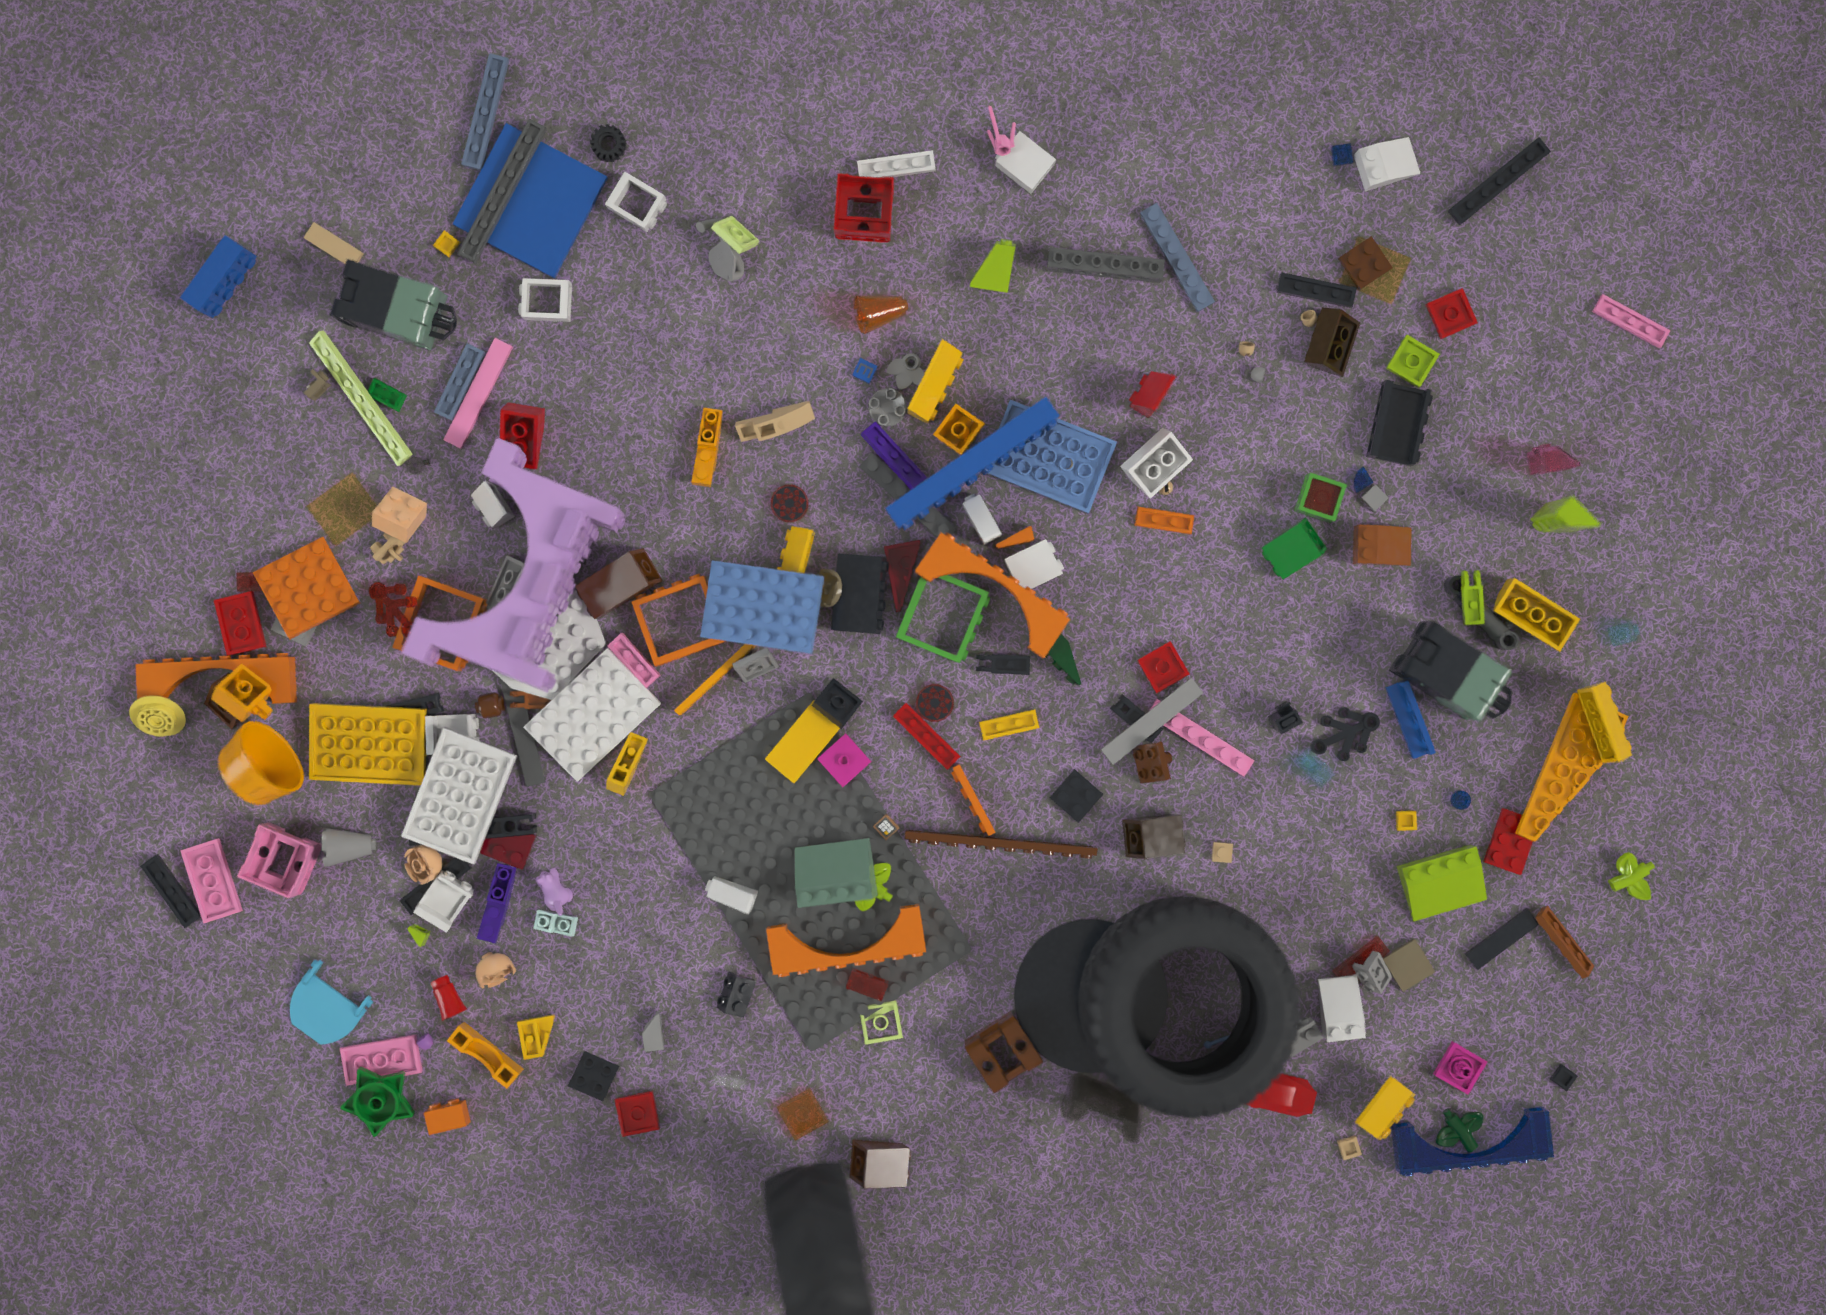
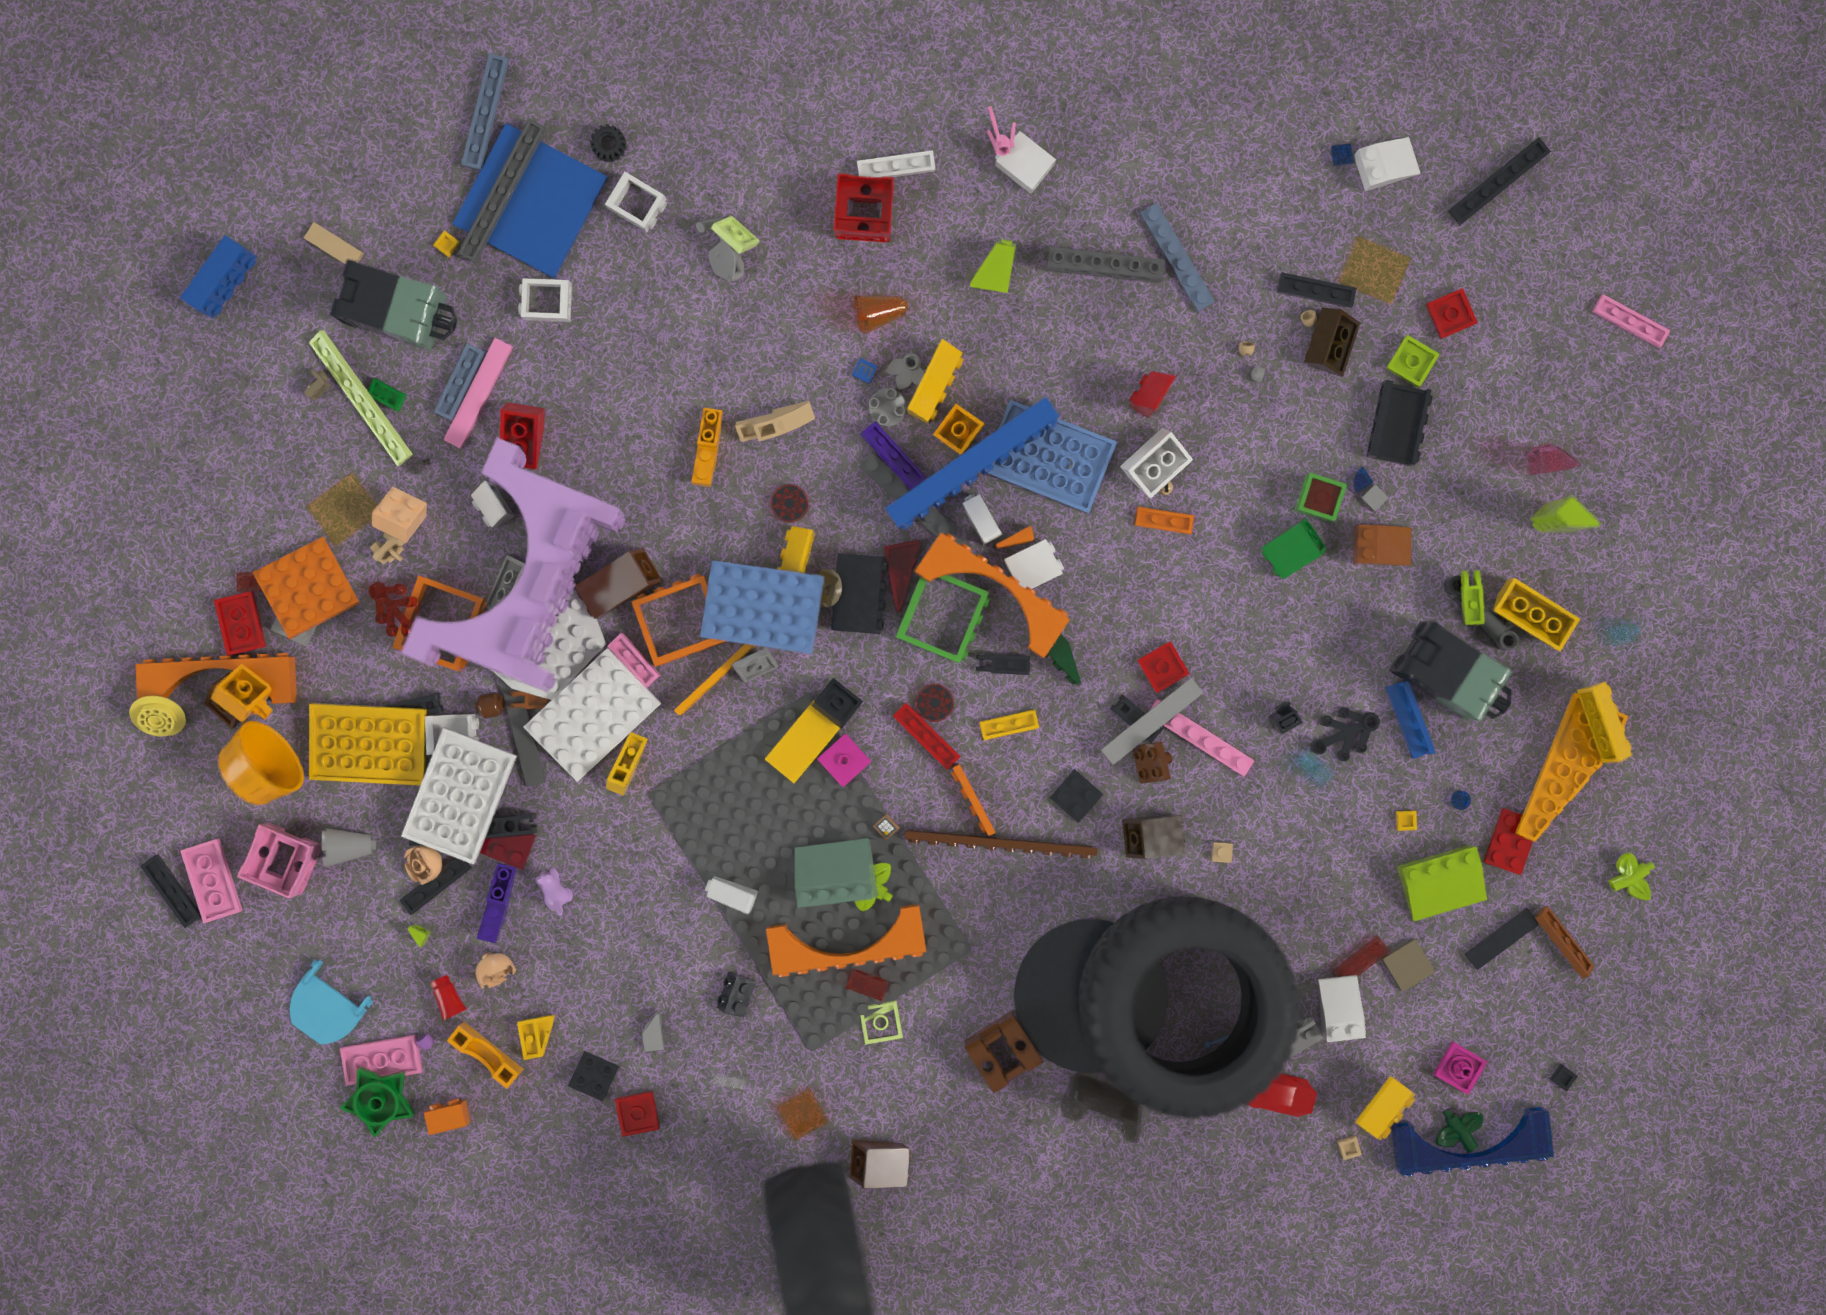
(444, 900): white panel -> none
(552, 922): light aqua slope -> none
(1365, 263): reddish brown plate -> none
(1373, 974): light grey bracket -> none

